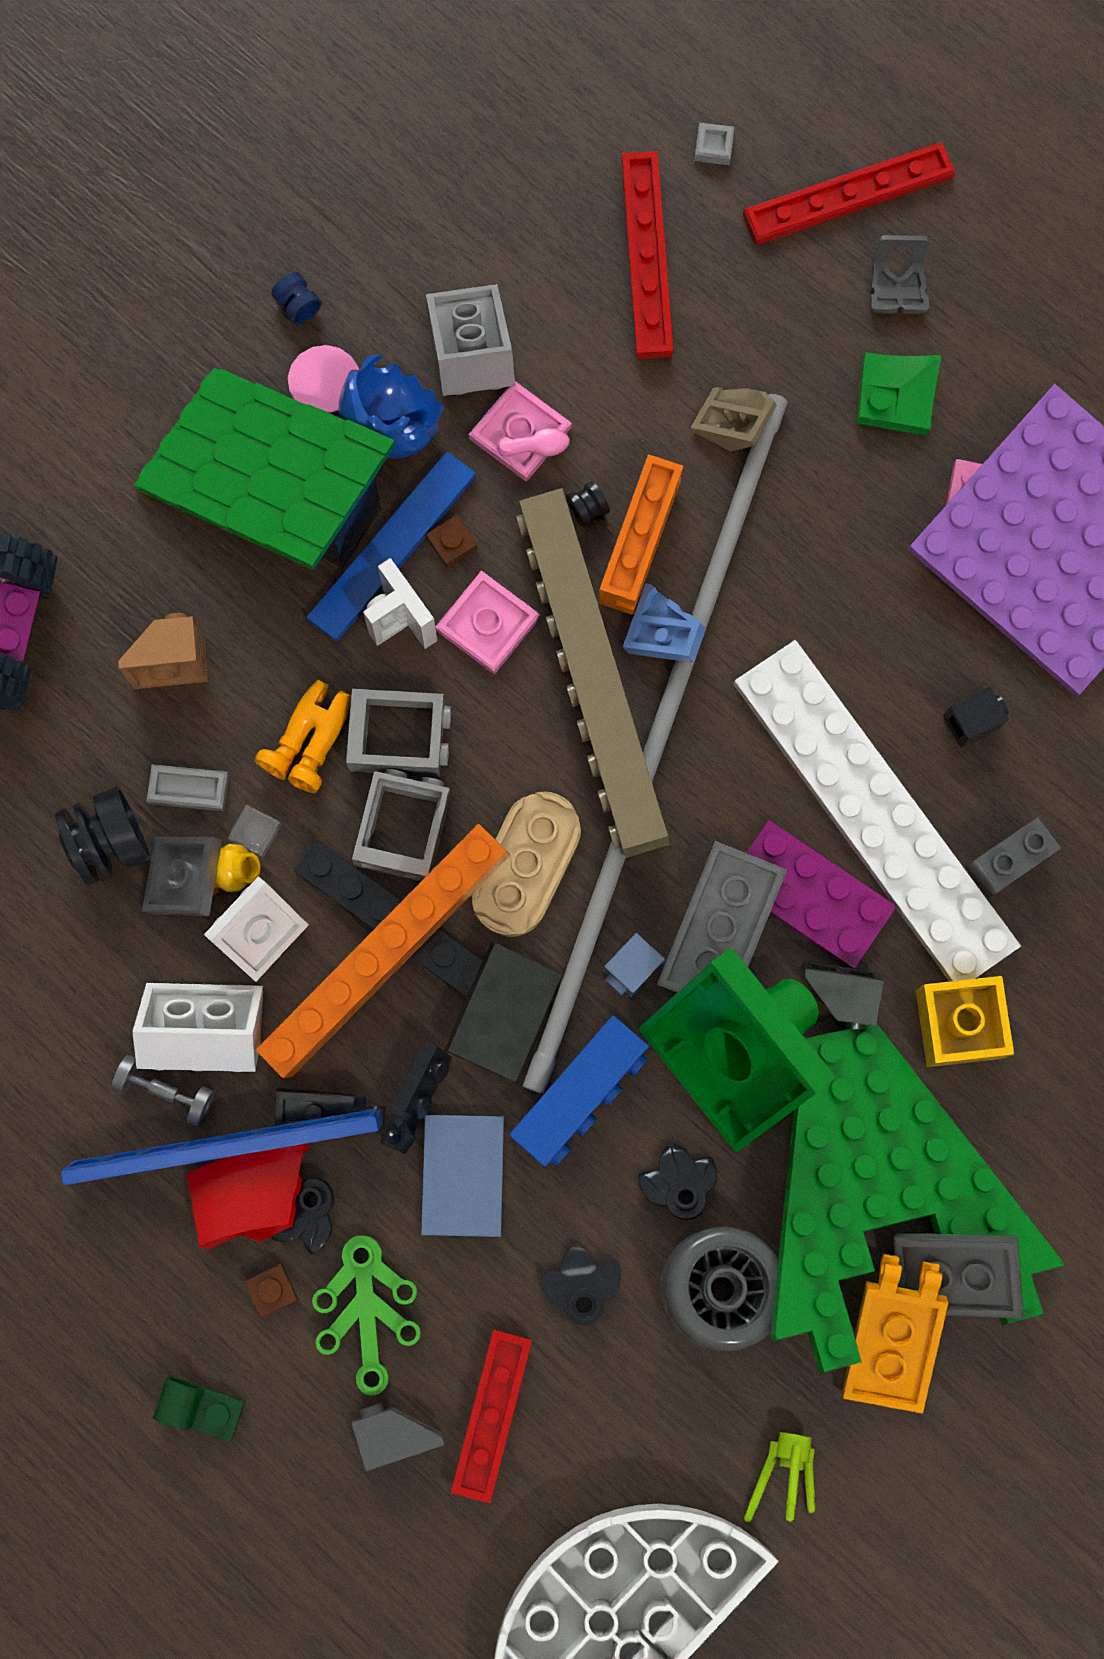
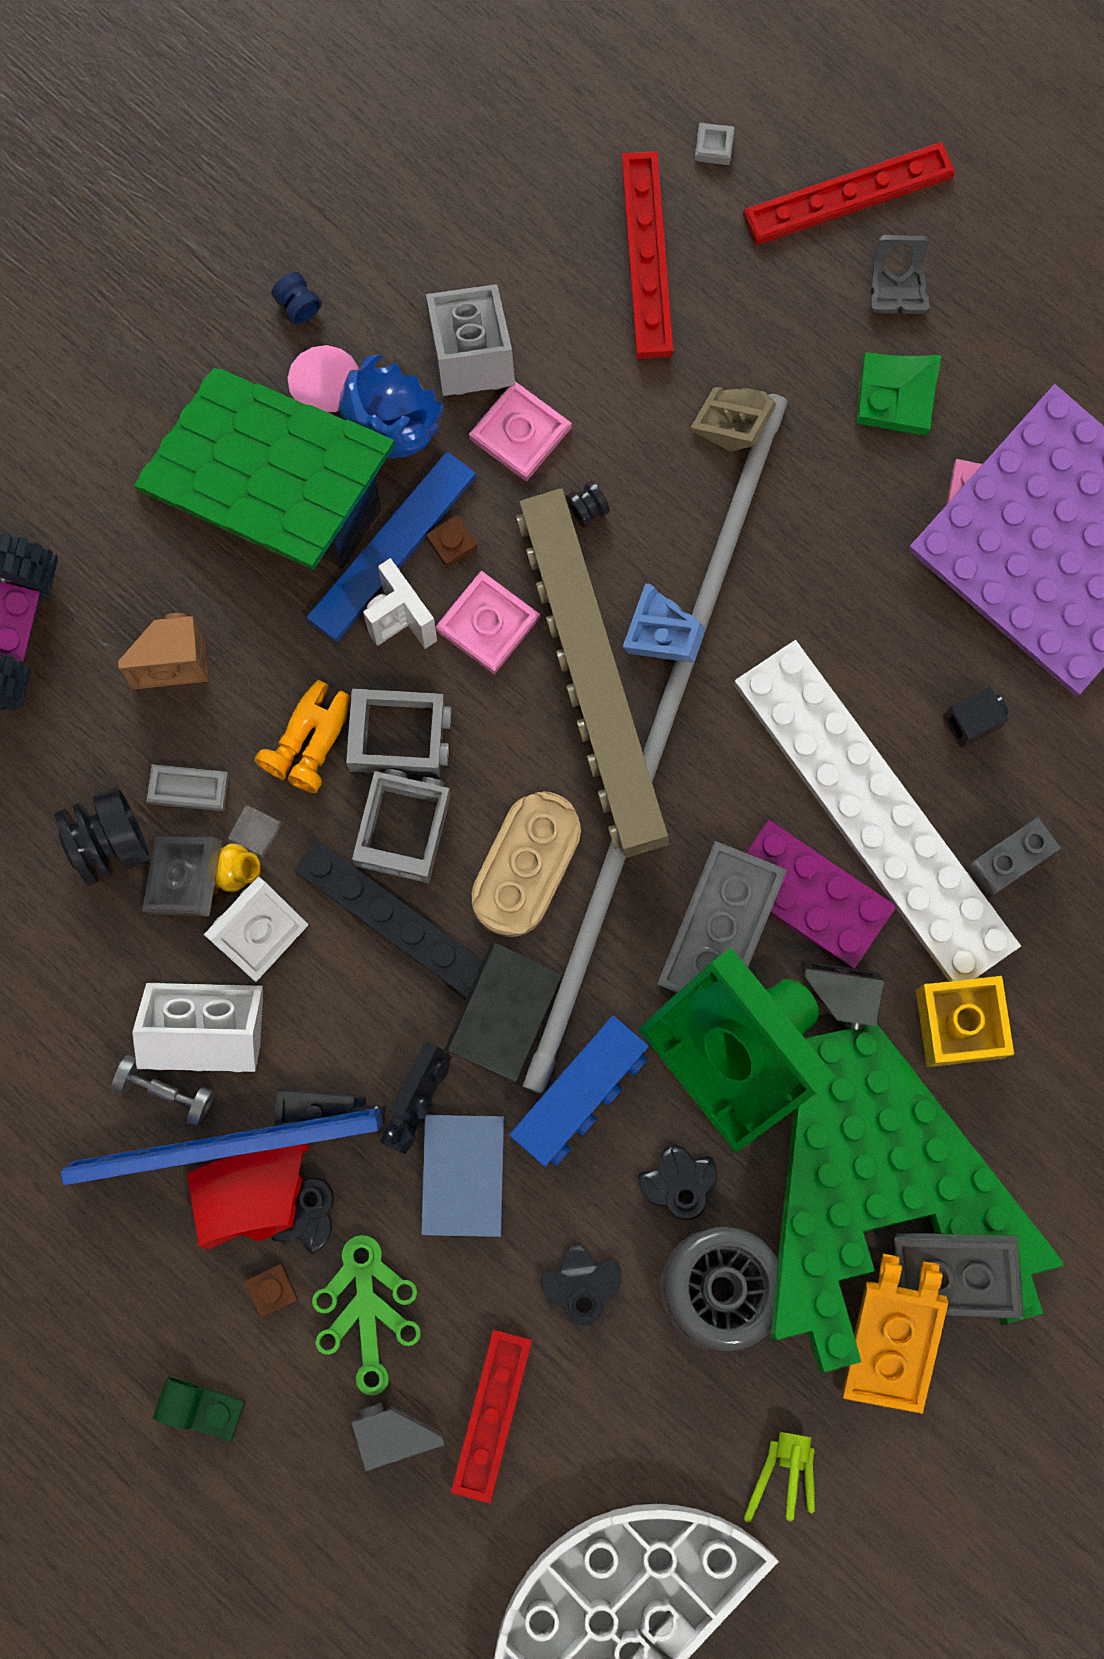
(383, 952): orange brick -> none
(544, 443): bright pink piece -> none
(632, 966): sand blue brick -> none
(640, 534): orange brick -> none

